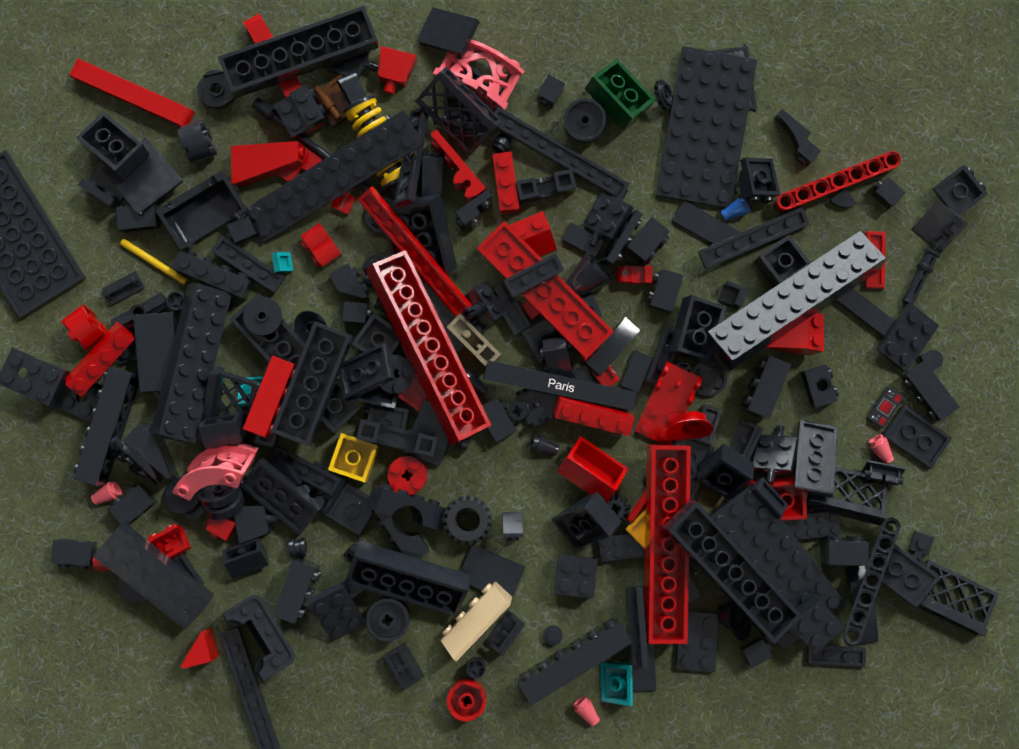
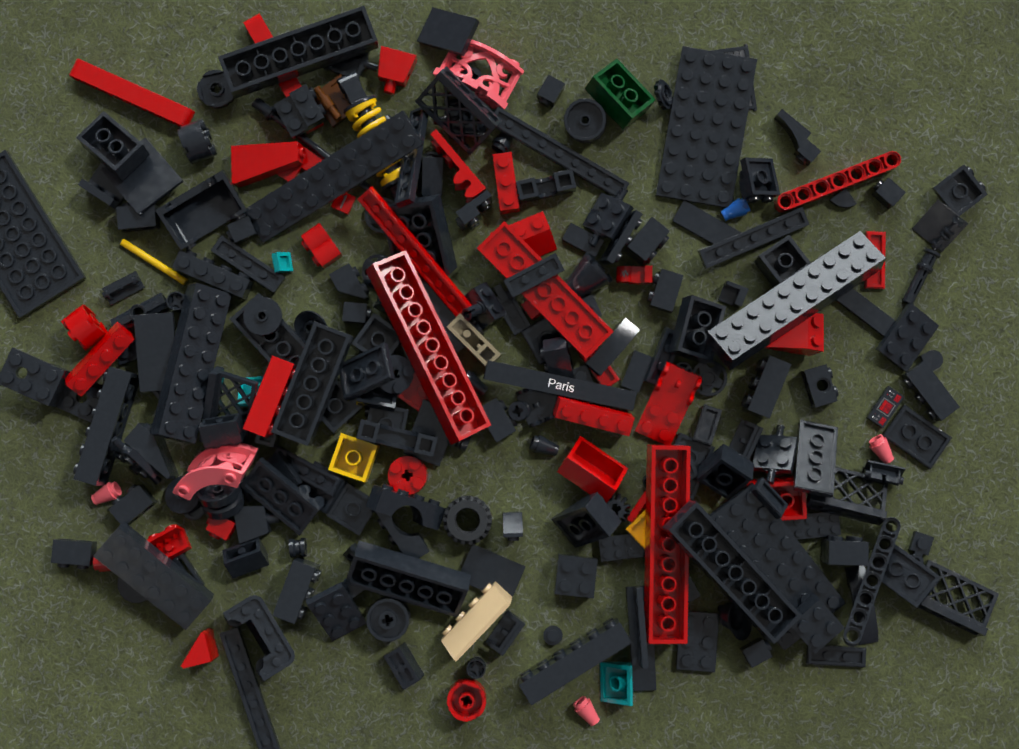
(690, 426): red piece -> none

